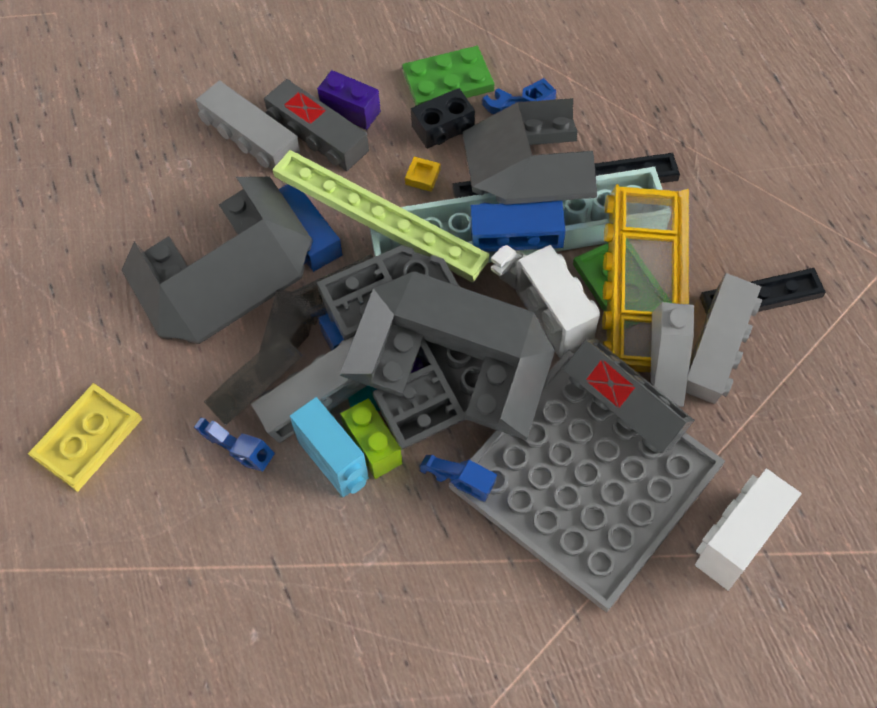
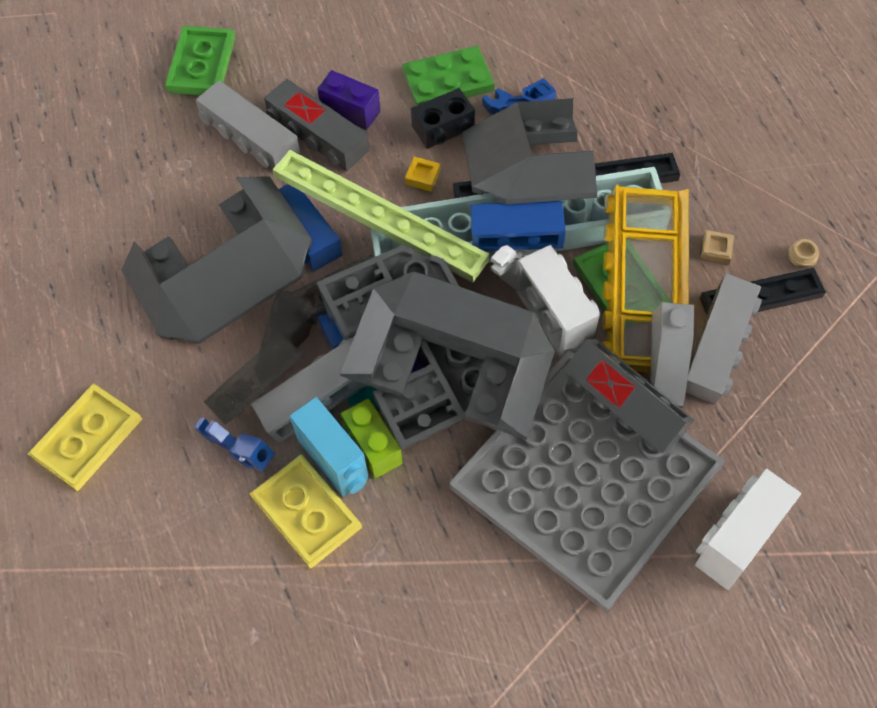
(199, 59): none -> bright green plate
(306, 511): none -> light yellow tile
(464, 475): blue piece -> none
(717, 247): none -> tan tile
(803, 253): none -> tan plate

